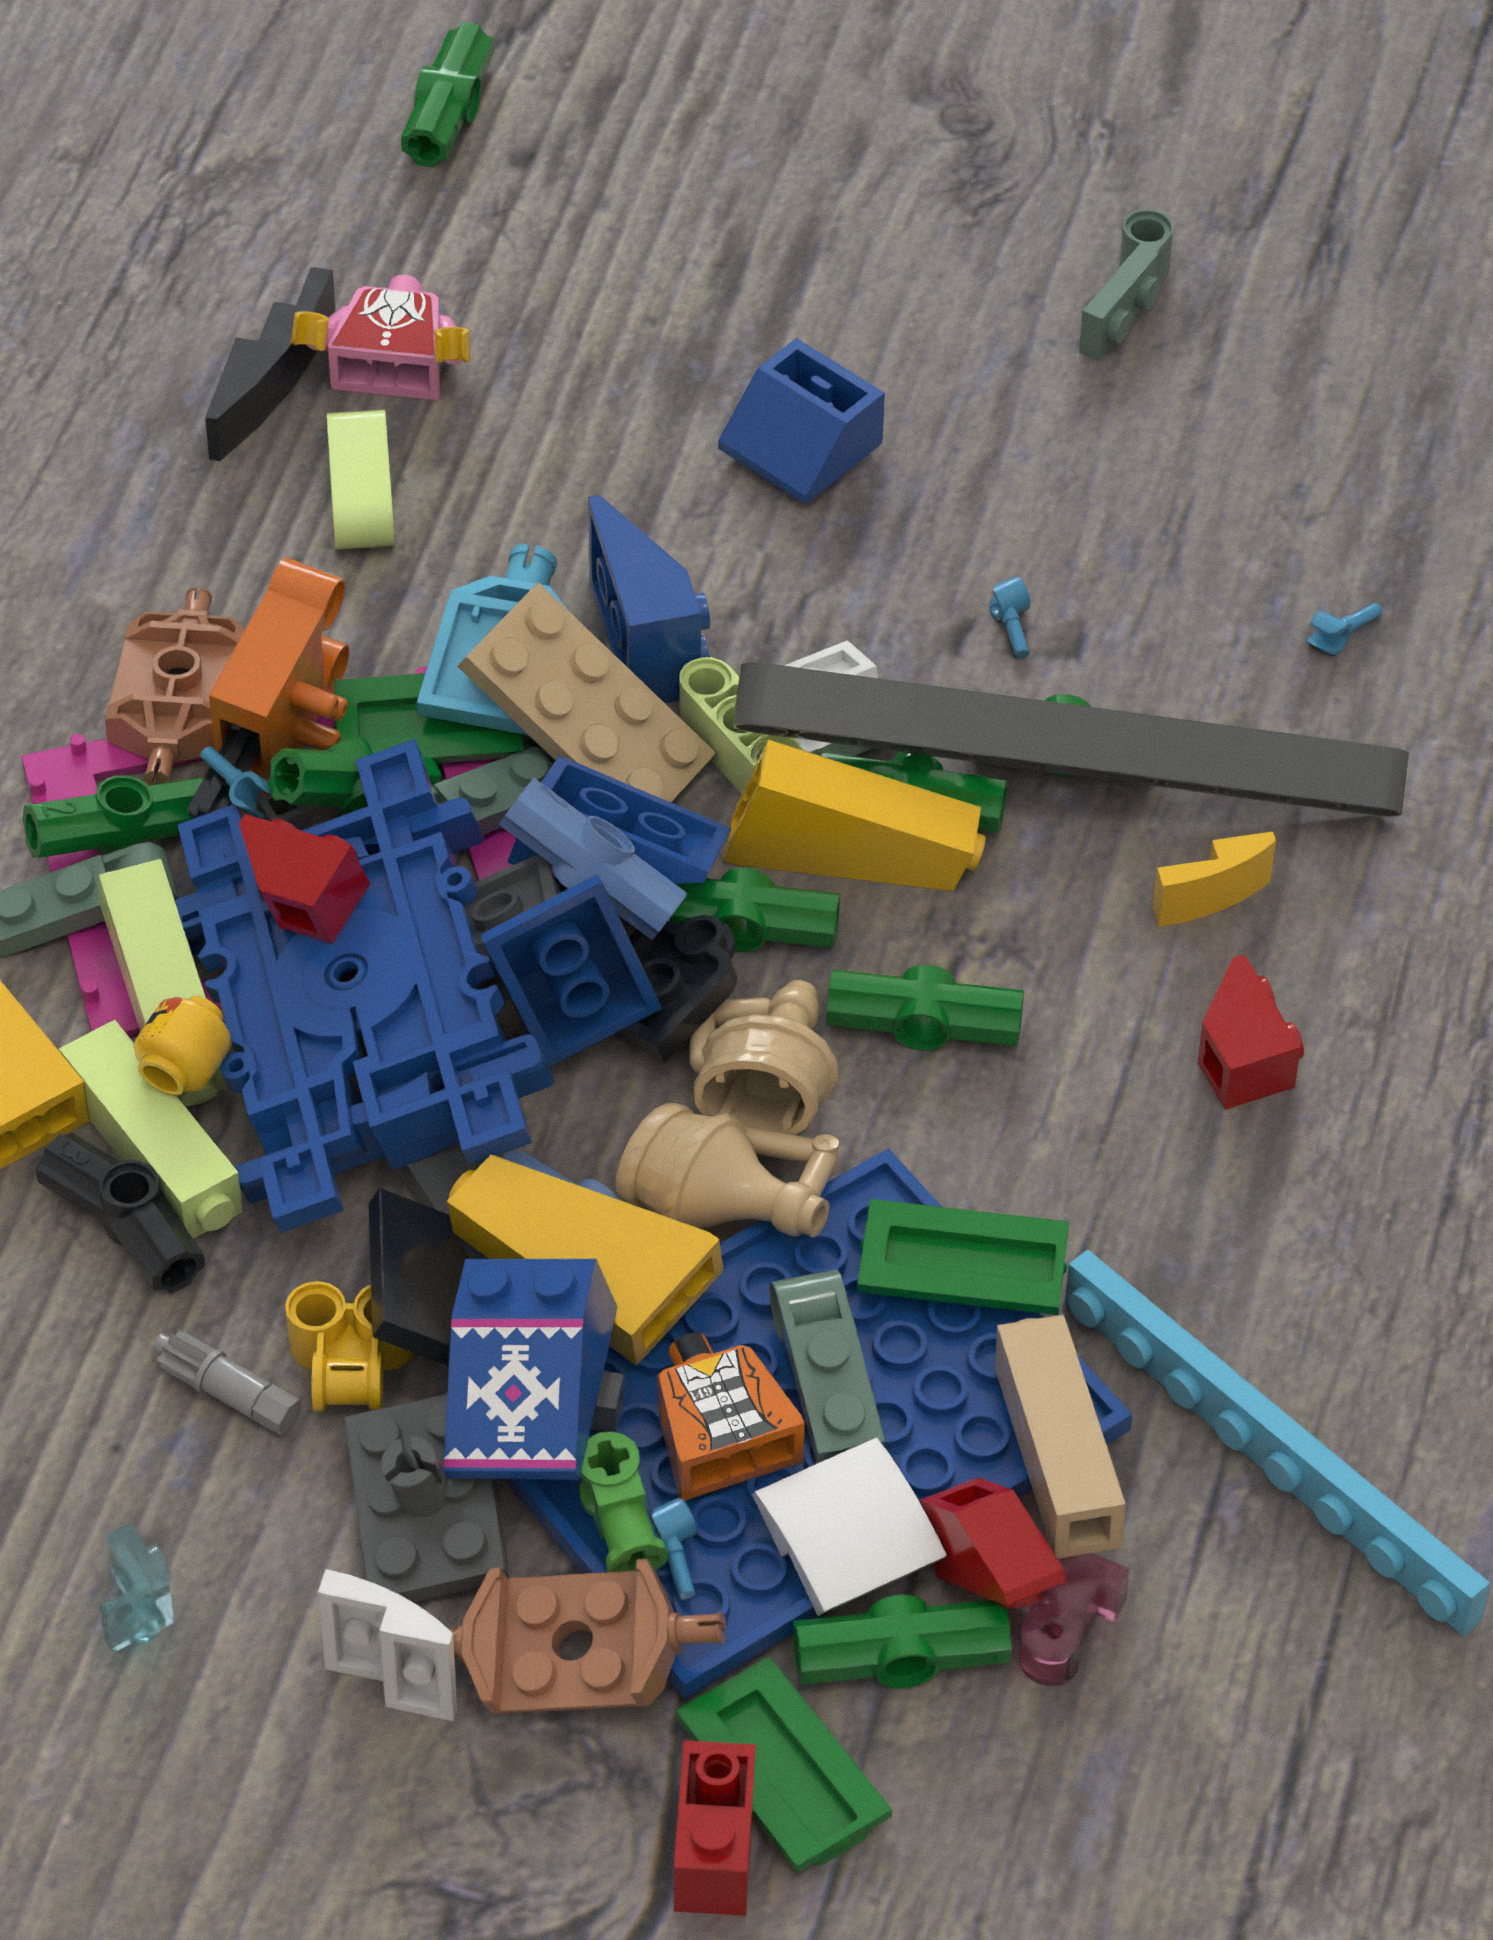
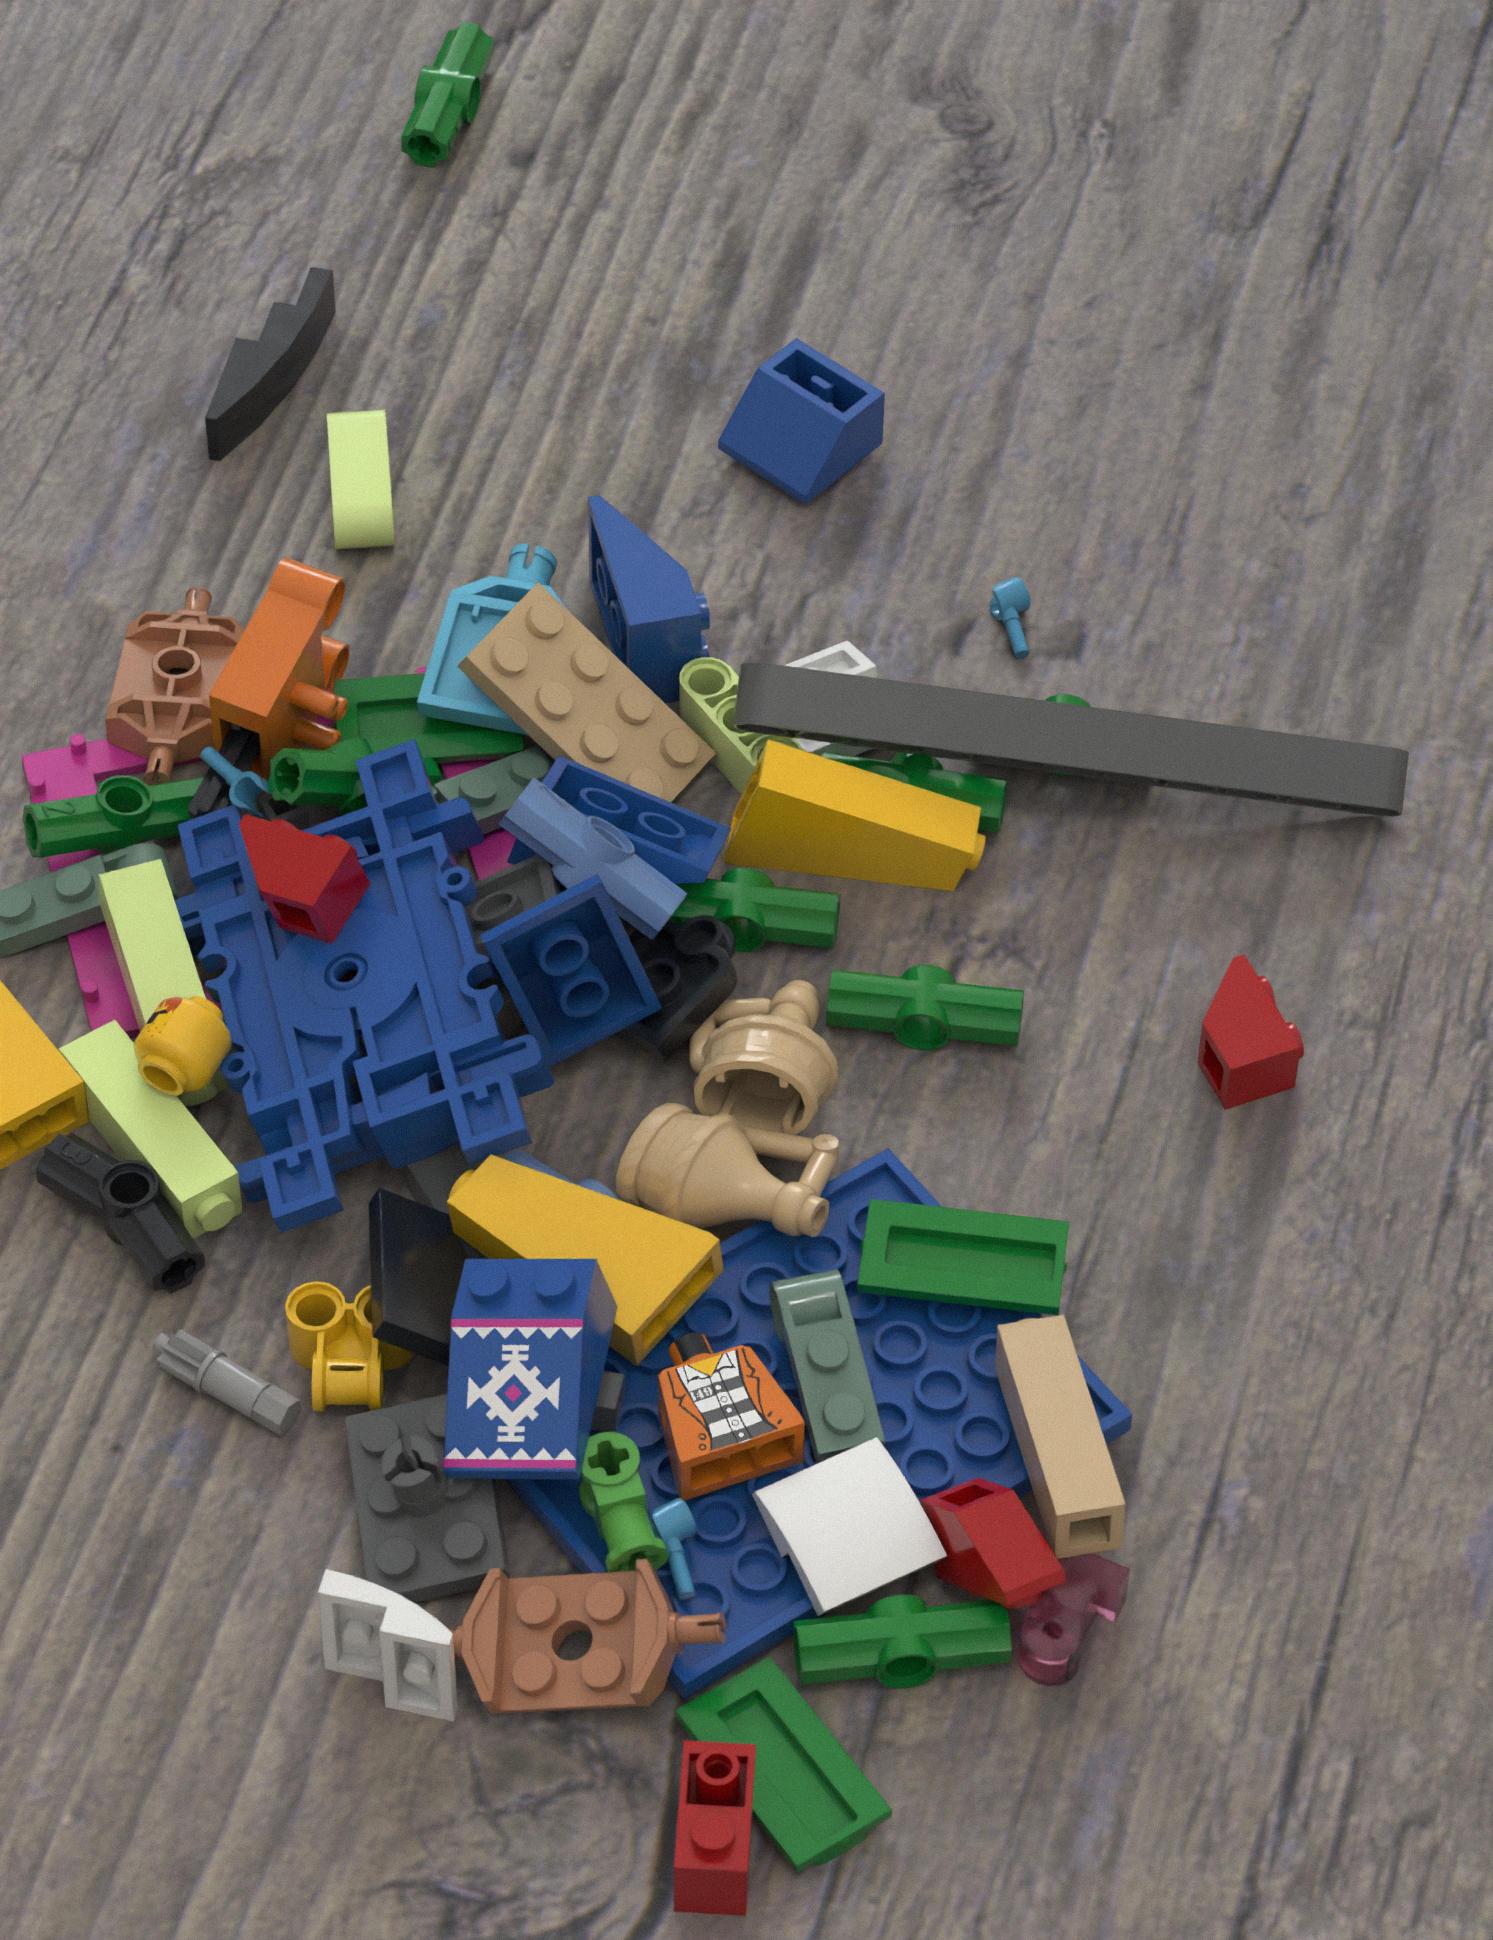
(146, 1596): clear light blue bracket -> none
(386, 340): torso -> none
(1133, 287): sand green plate -> none
(1198, 889): yellow slope -> none
(1278, 1444): medium azure plate -> none
(1333, 632): dark azure hand -> none

